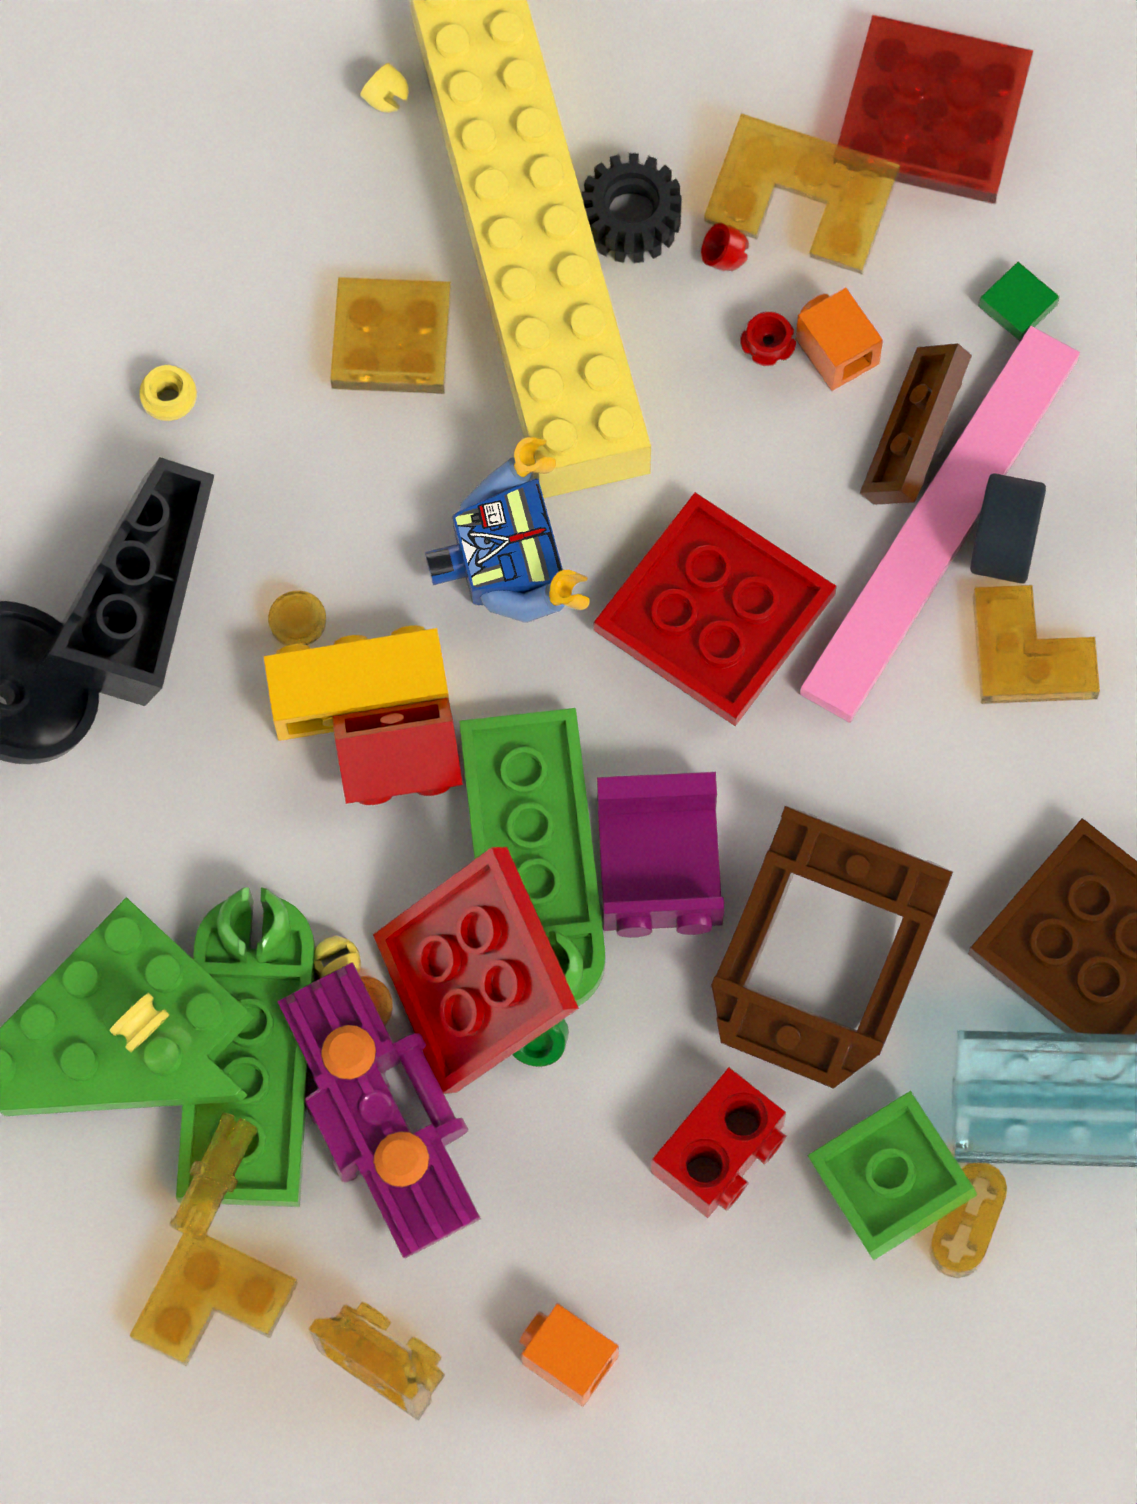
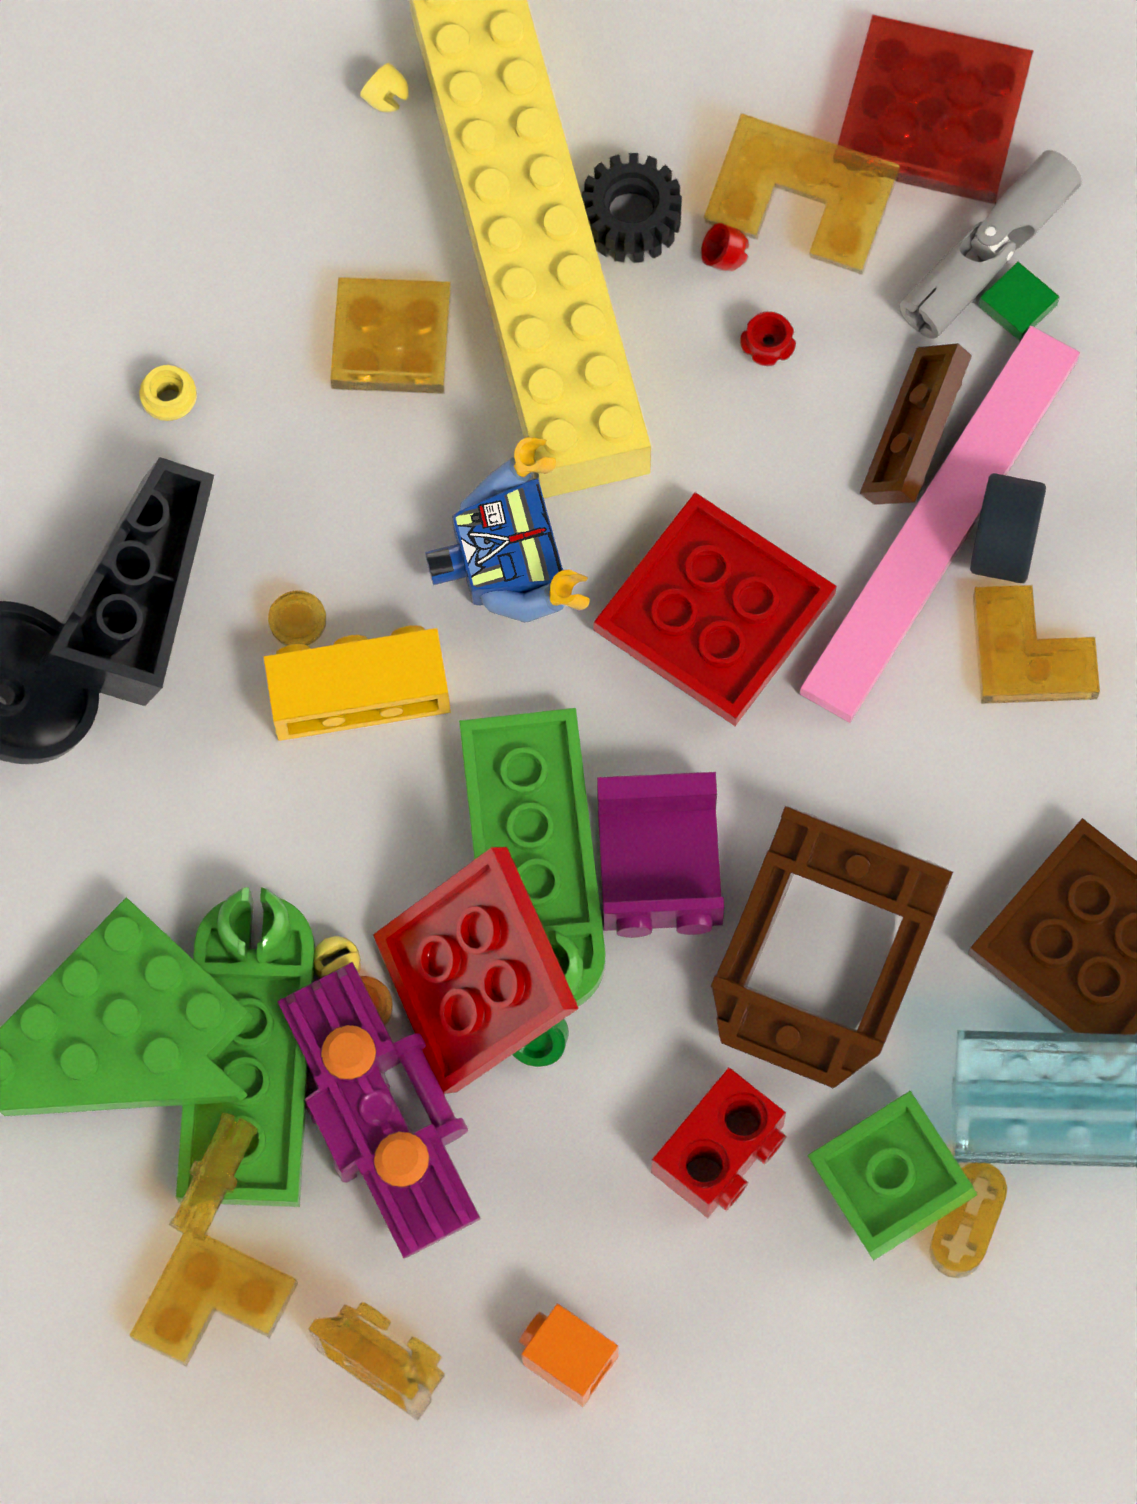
(139, 1022): light yellow bush -> none
(397, 751): red brick -> none
(838, 338): orange brick -> none
(1011, 224): none -> light grey piece

